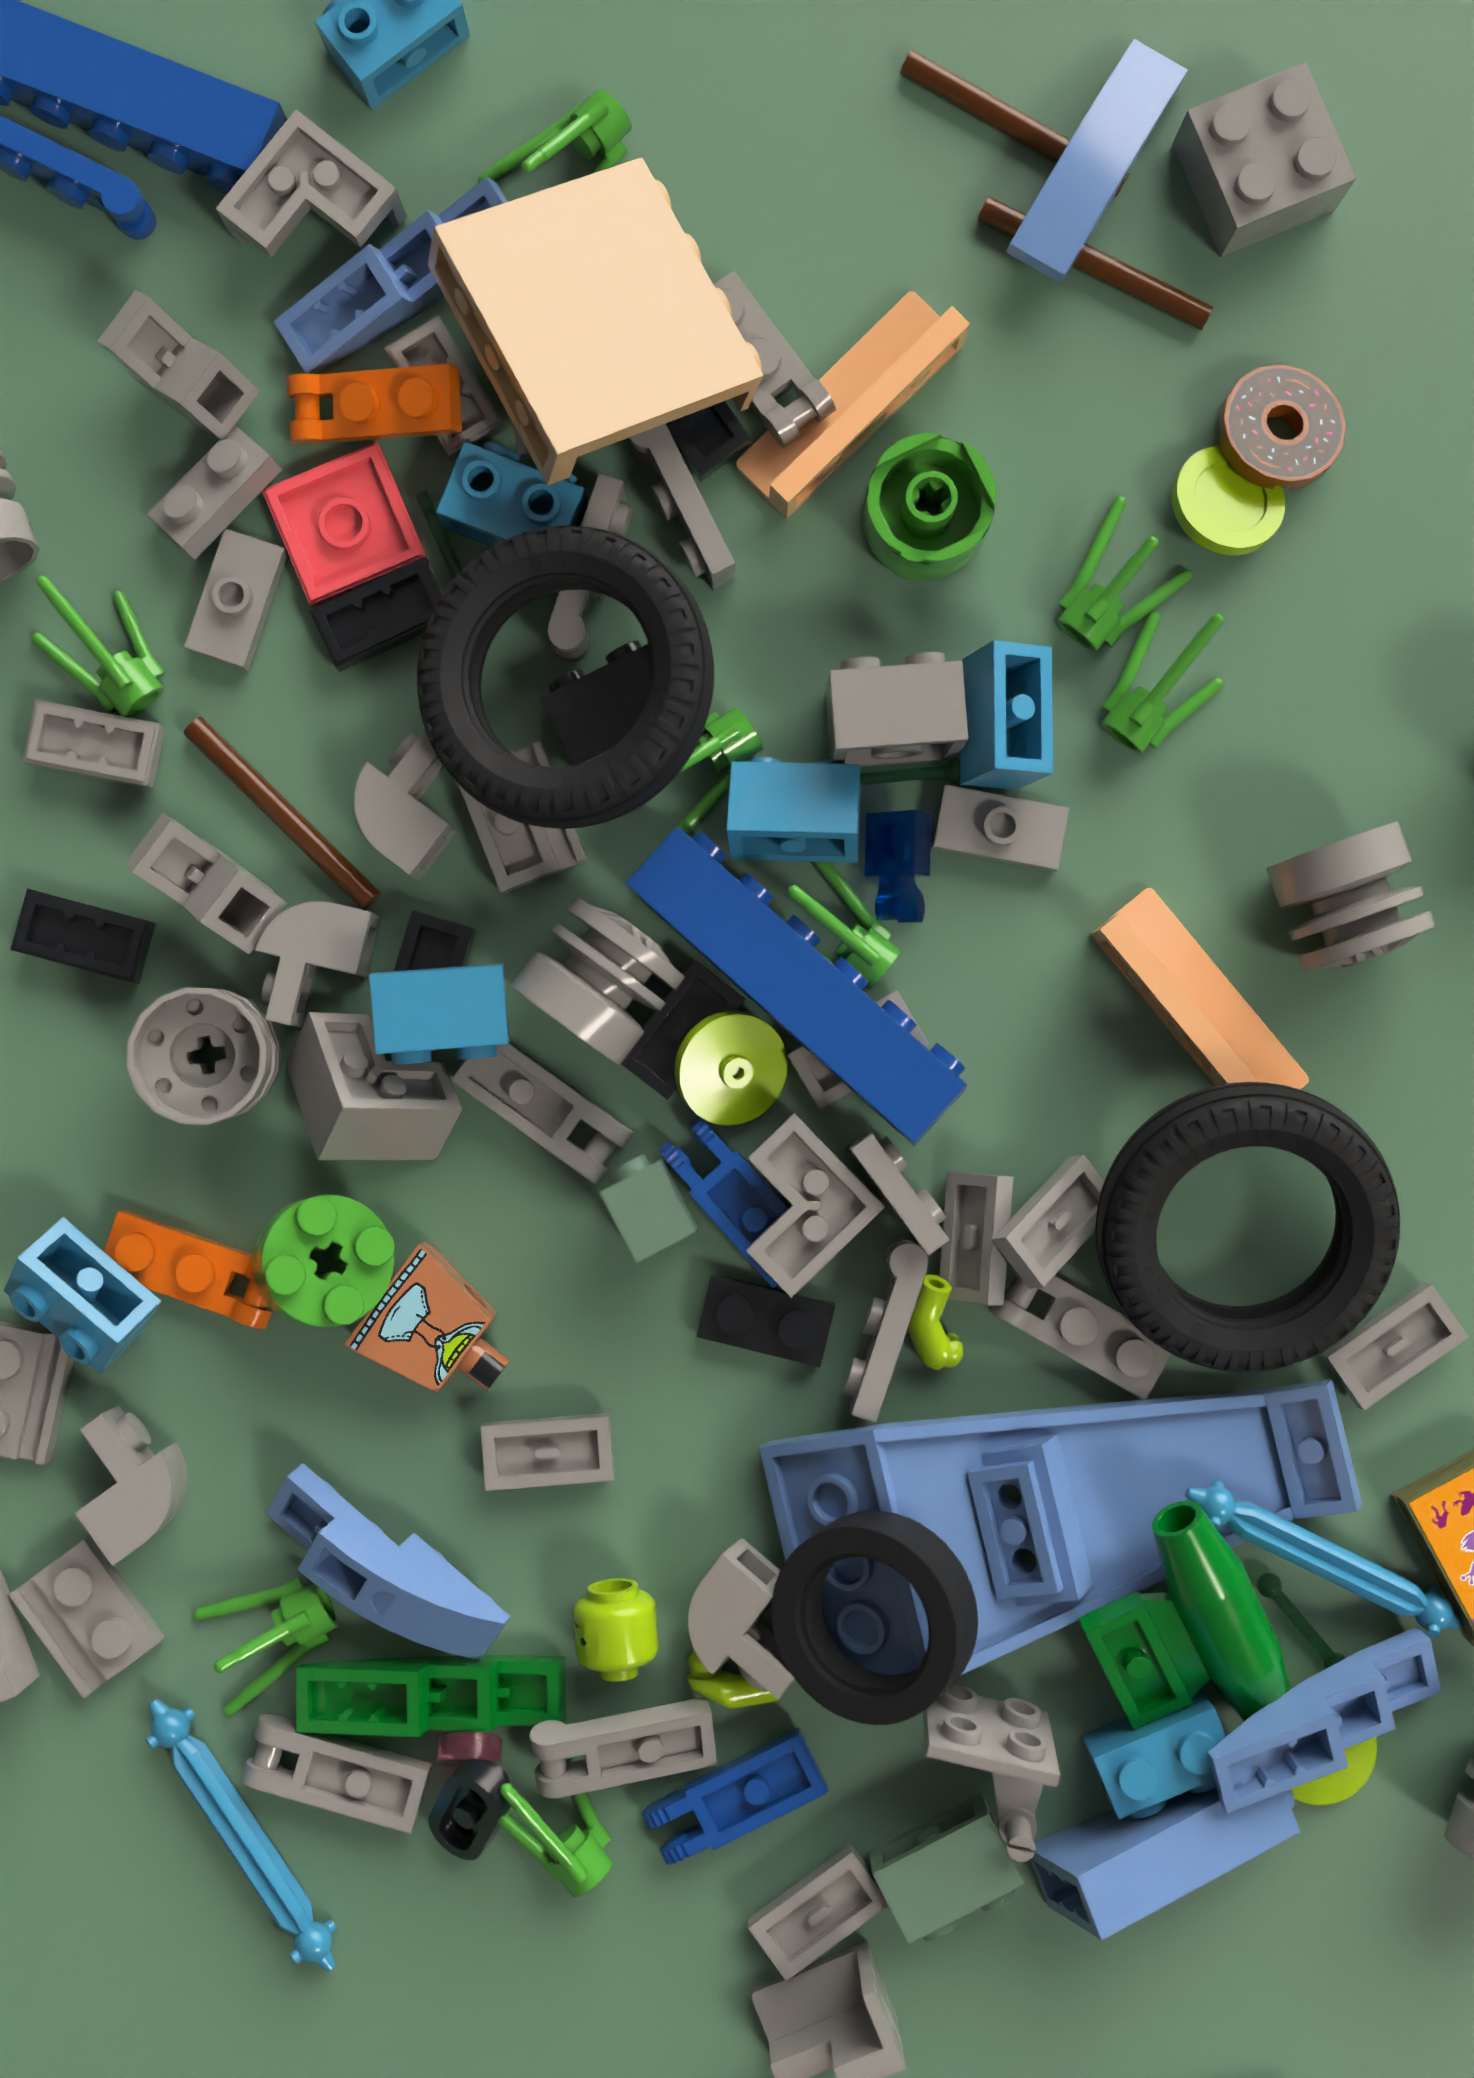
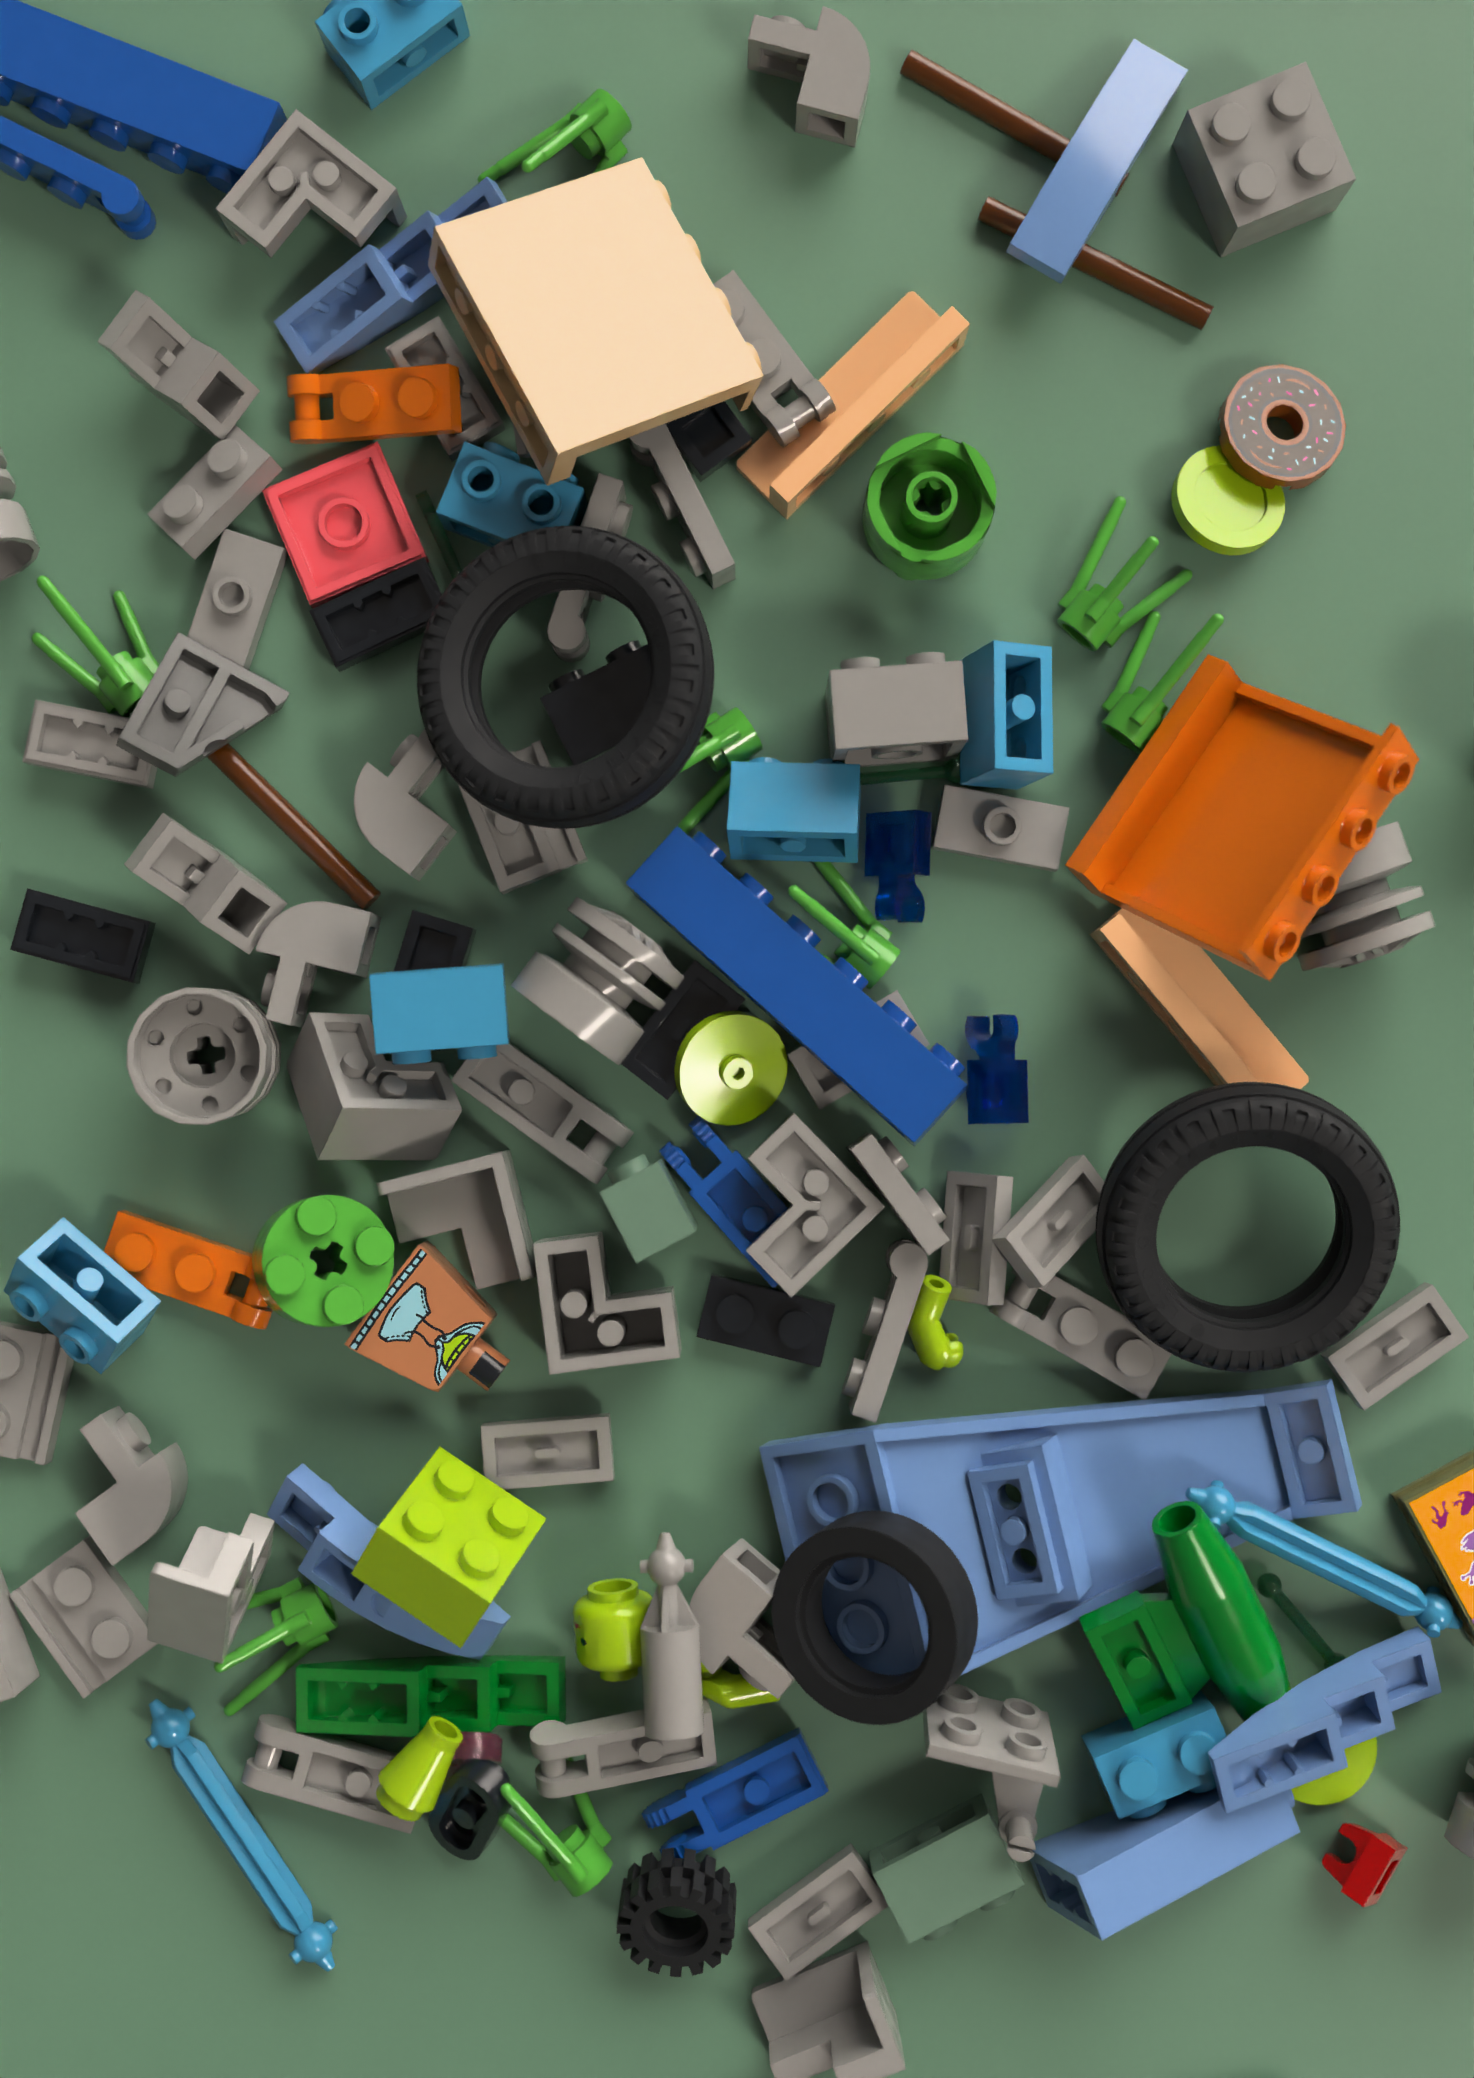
(196, 707): none -> wing
(207, 1596): none -> light grey panel
(417, 1773): none -> lime cone
(448, 1546): none -> lime brick
(479, 1199): none -> light grey panel
(586, 1322): none -> light grey brick
(670, 1650): none -> light grey wheel
(672, 1939): none -> black tyre
(827, 62): none -> light grey brick
(996, 1080): none -> clear blue plate
(1241, 818): none -> orange panel
(1371, 1868): none -> red tile

